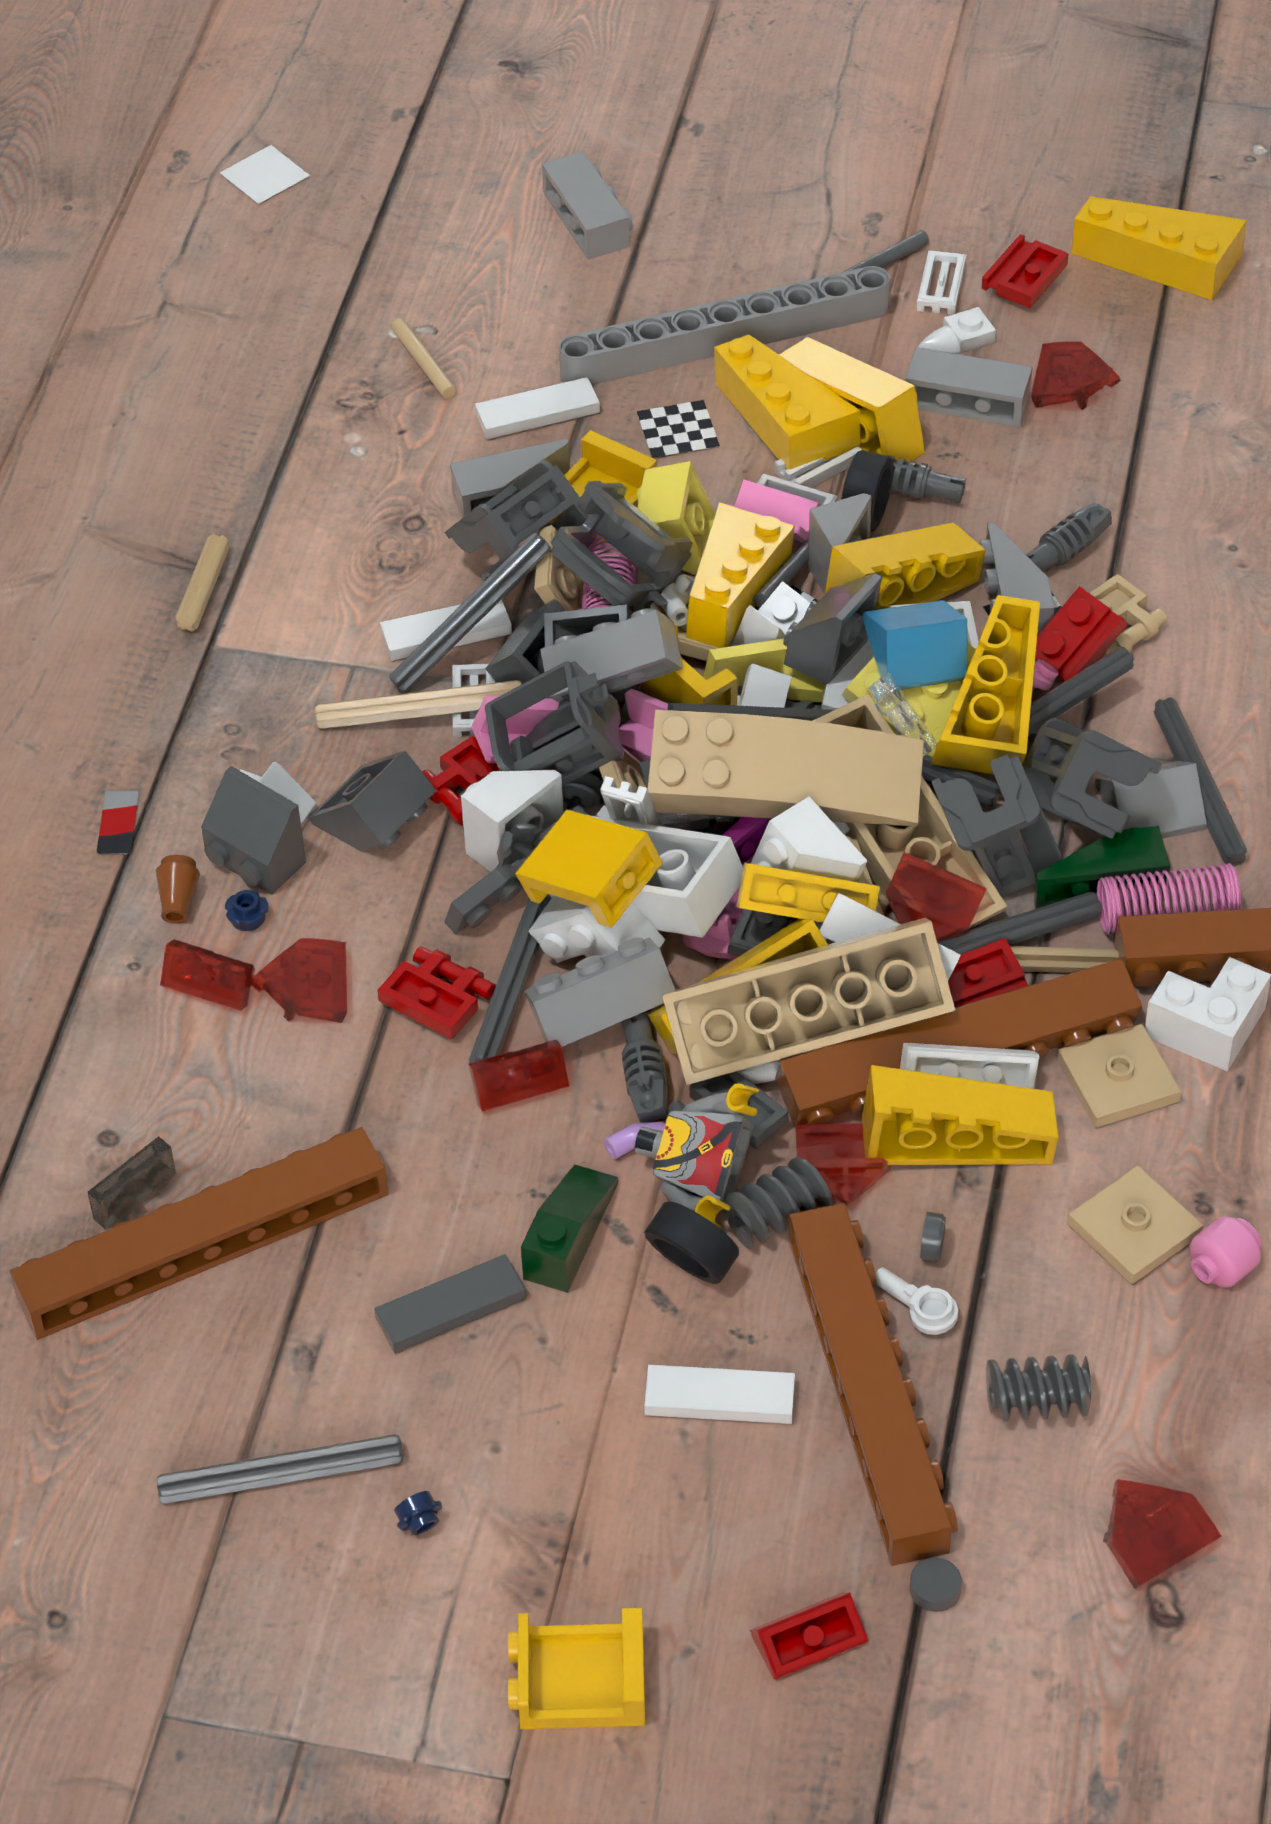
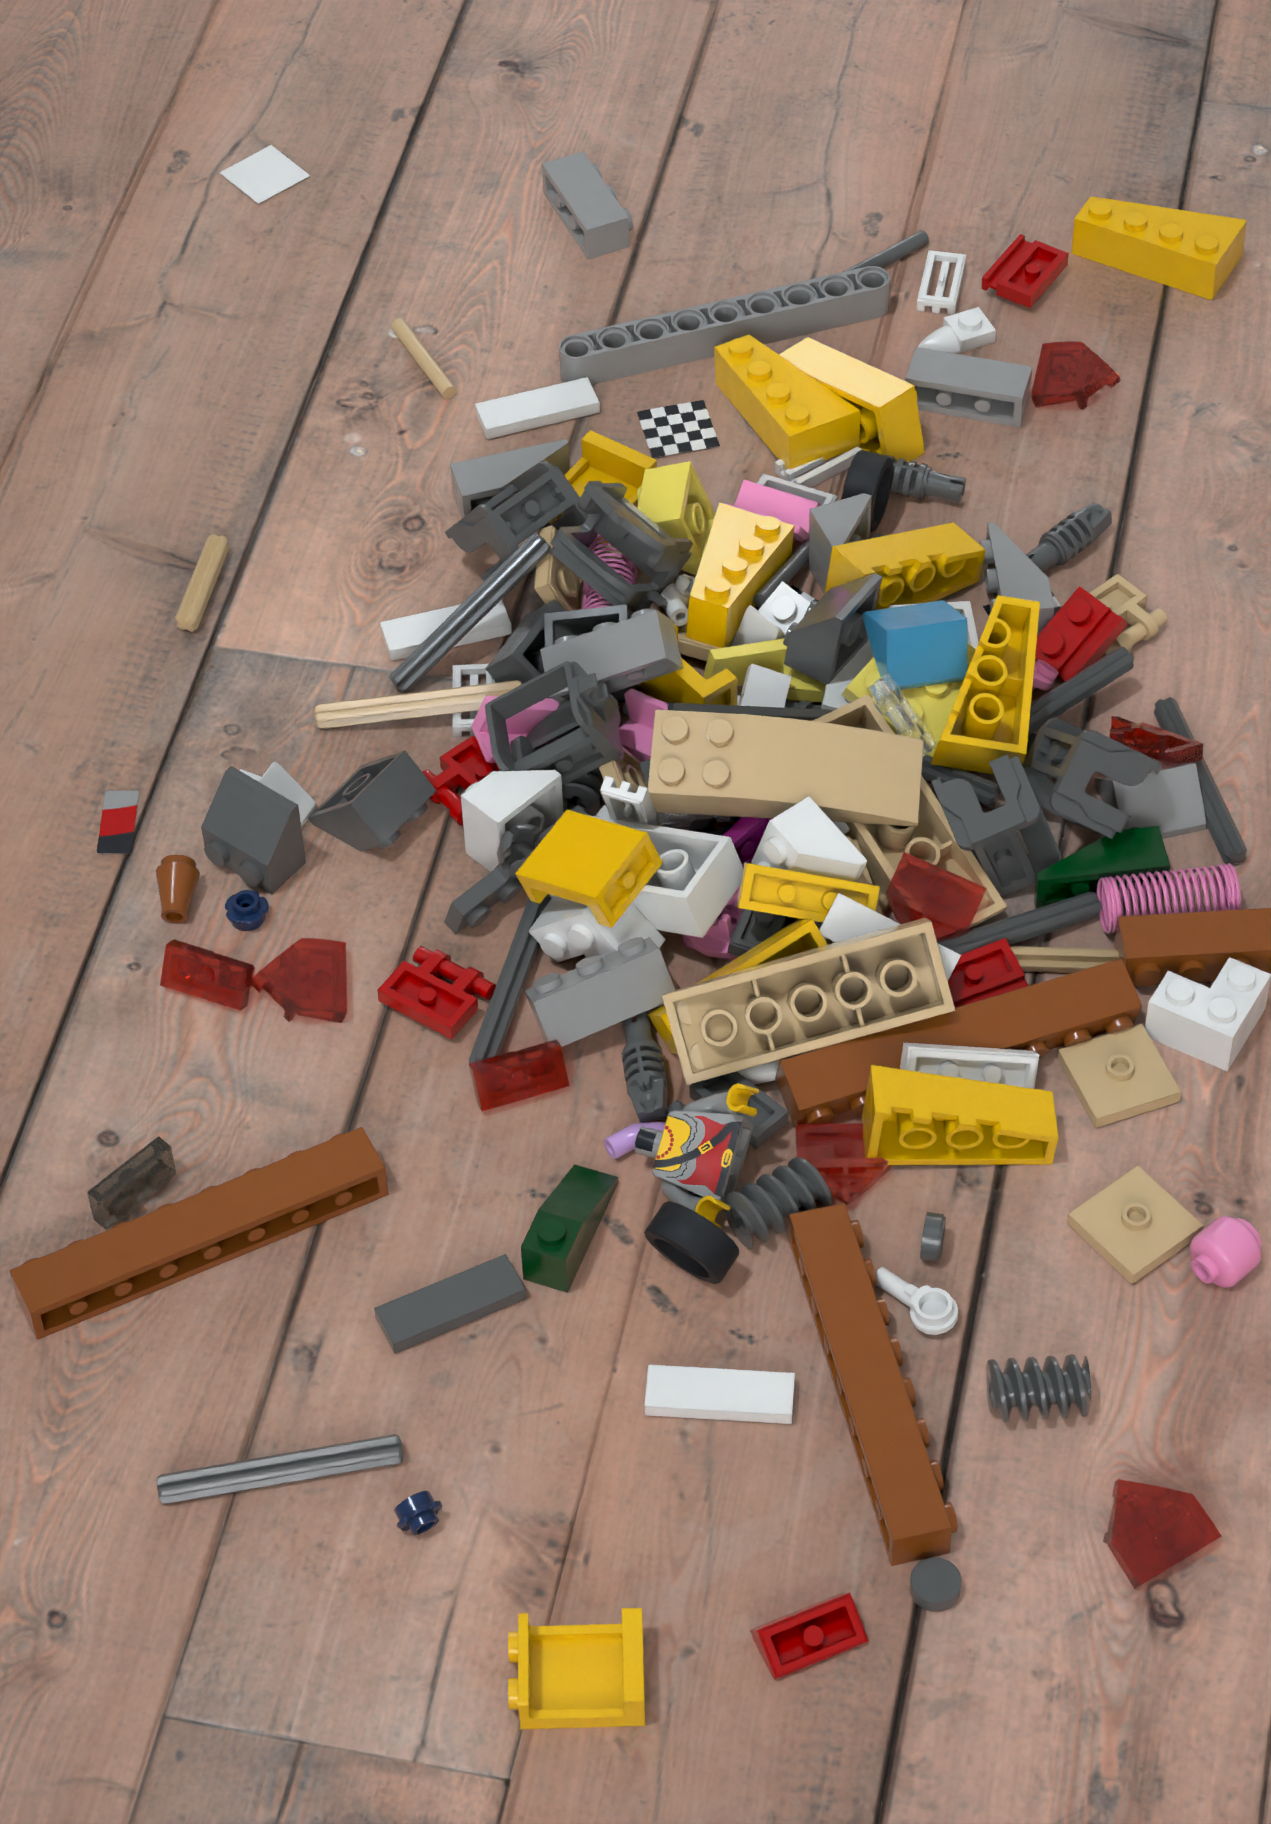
(1155, 742): none -> clear red slope

